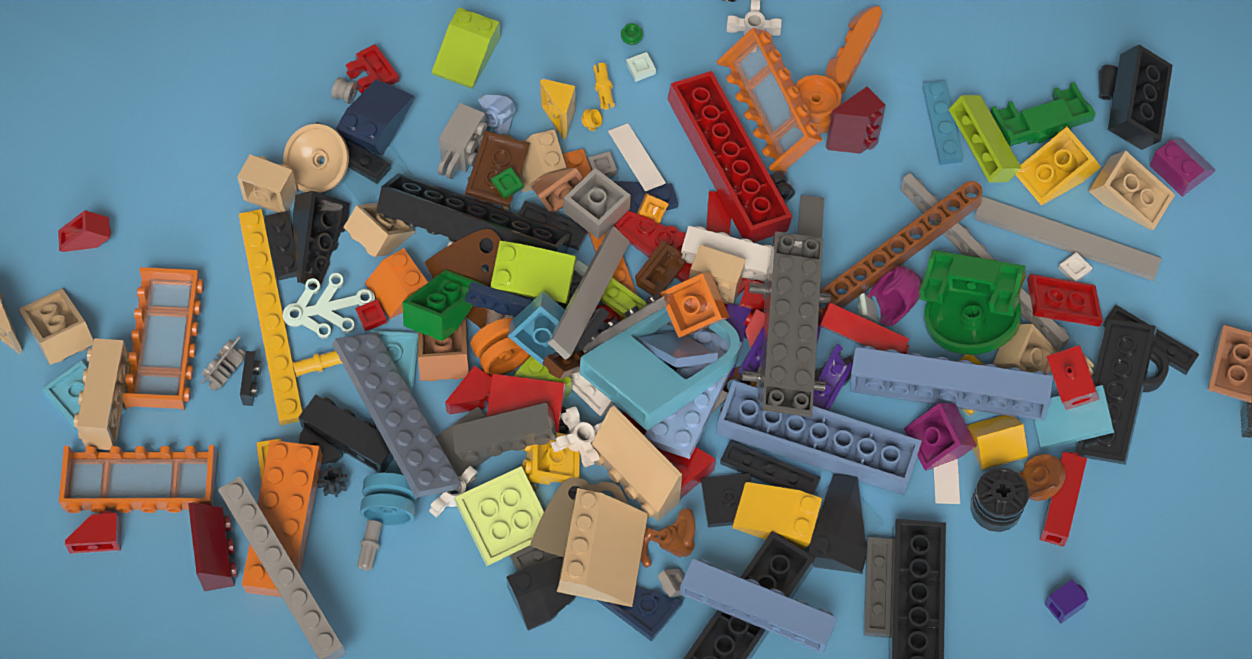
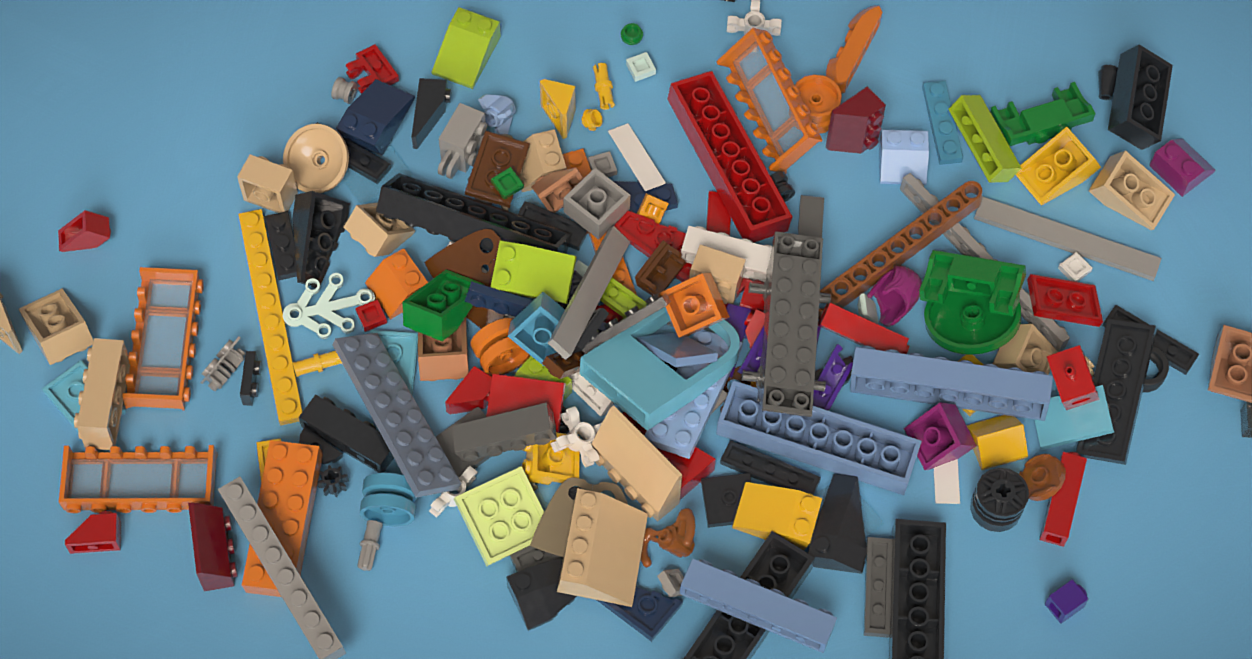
(429, 108): none -> black slope
(902, 154): none -> light blue slope

